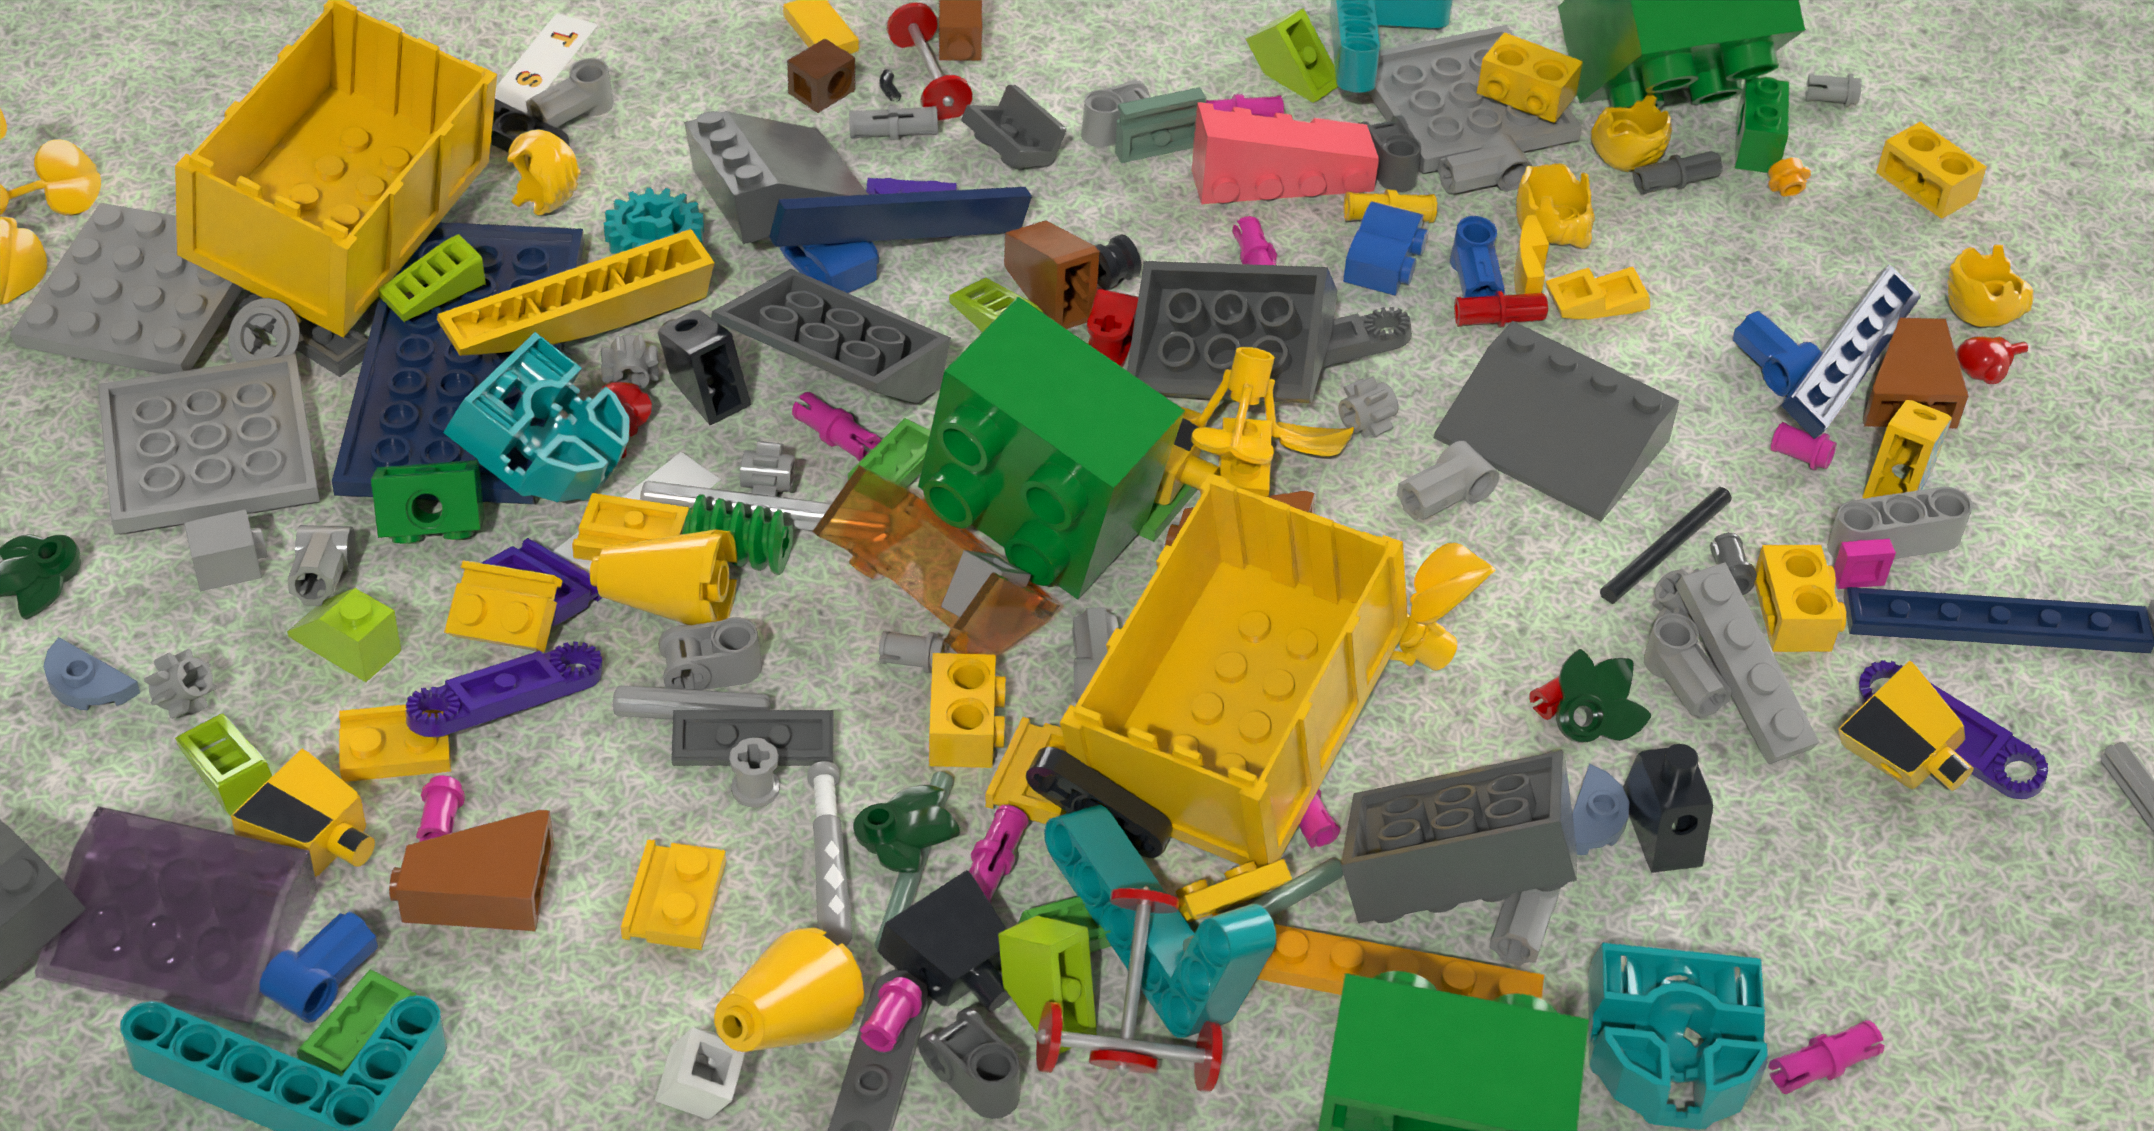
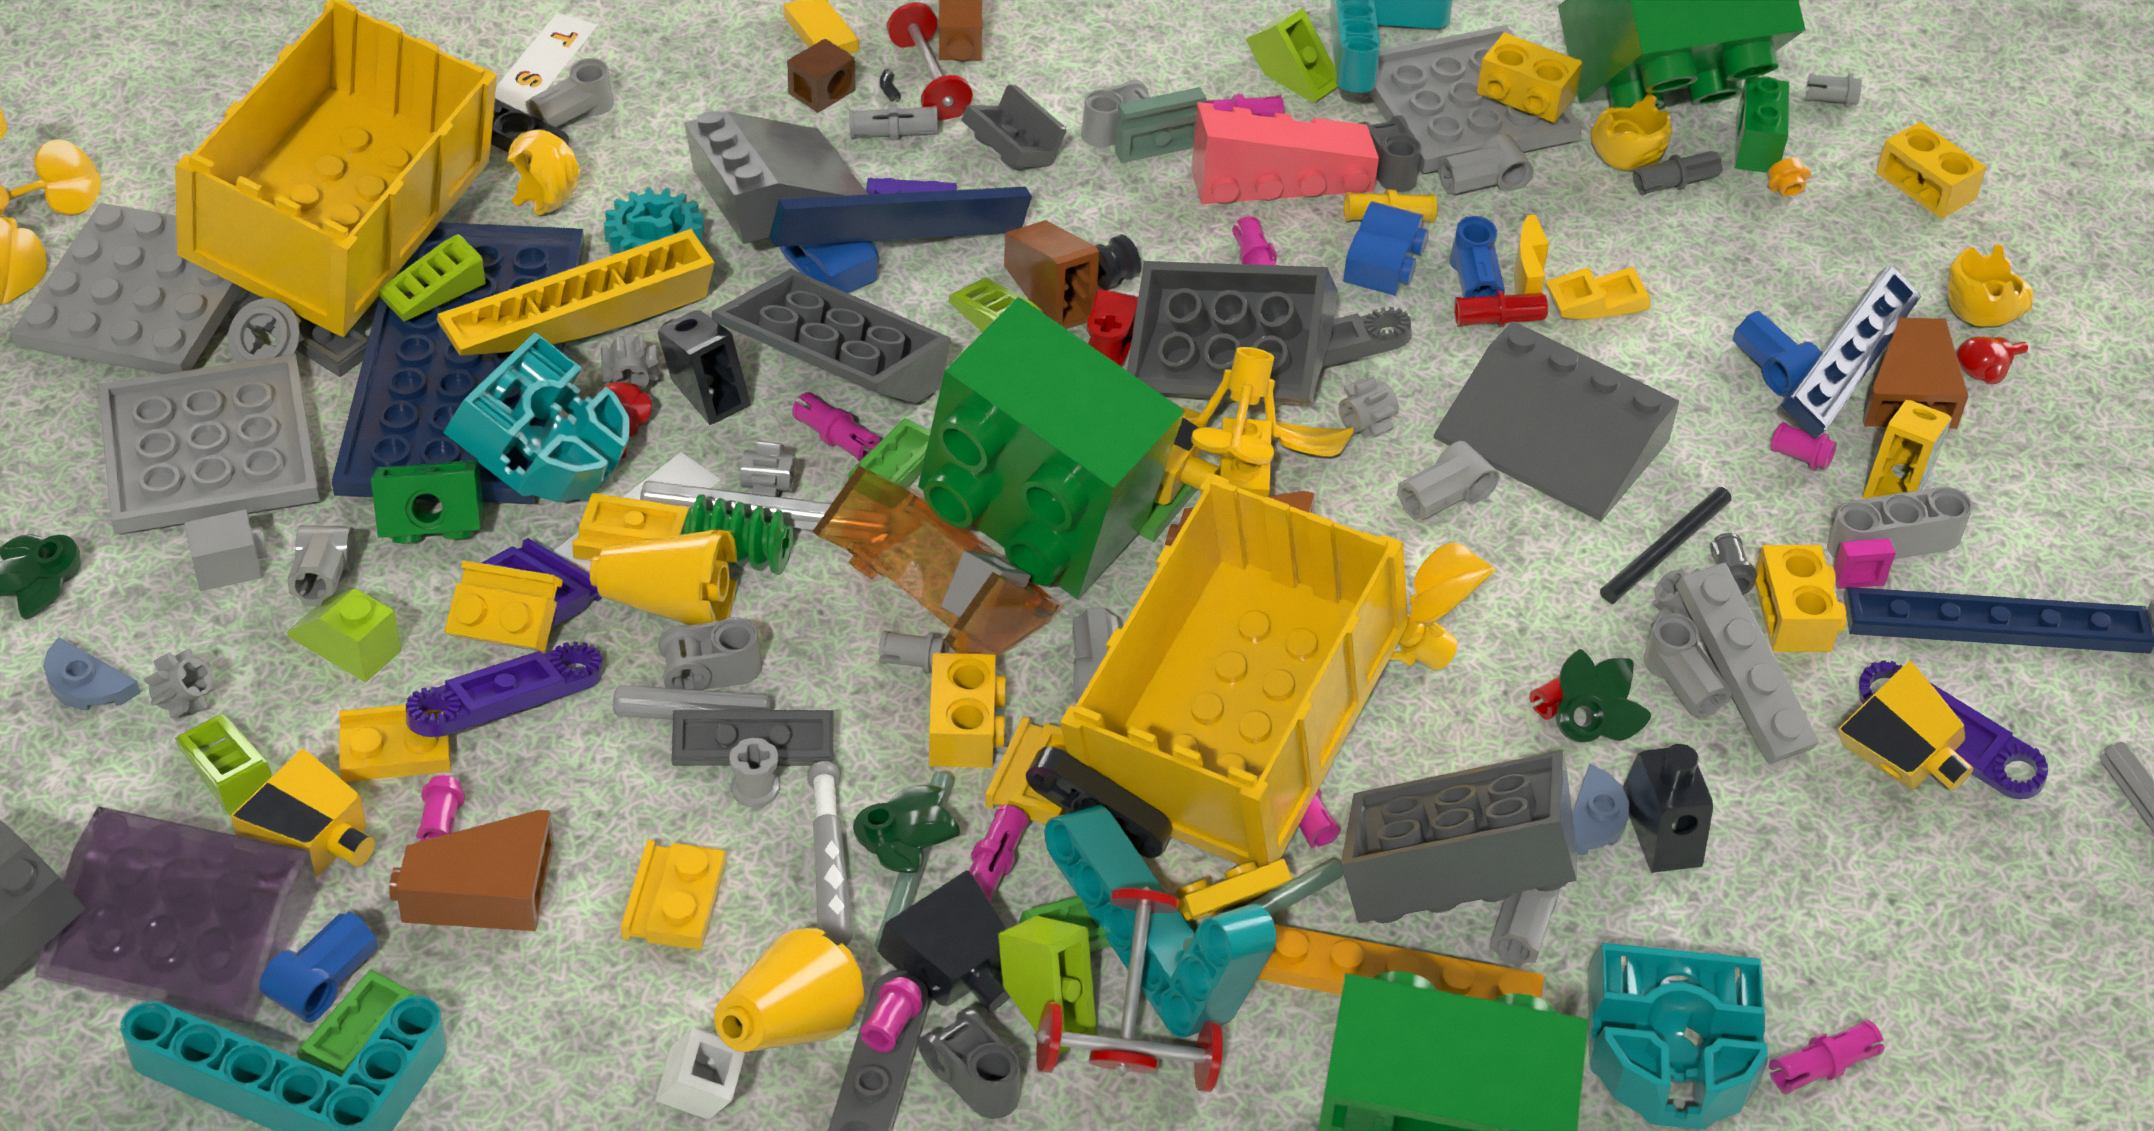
(1558, 202): yellow hair -> none

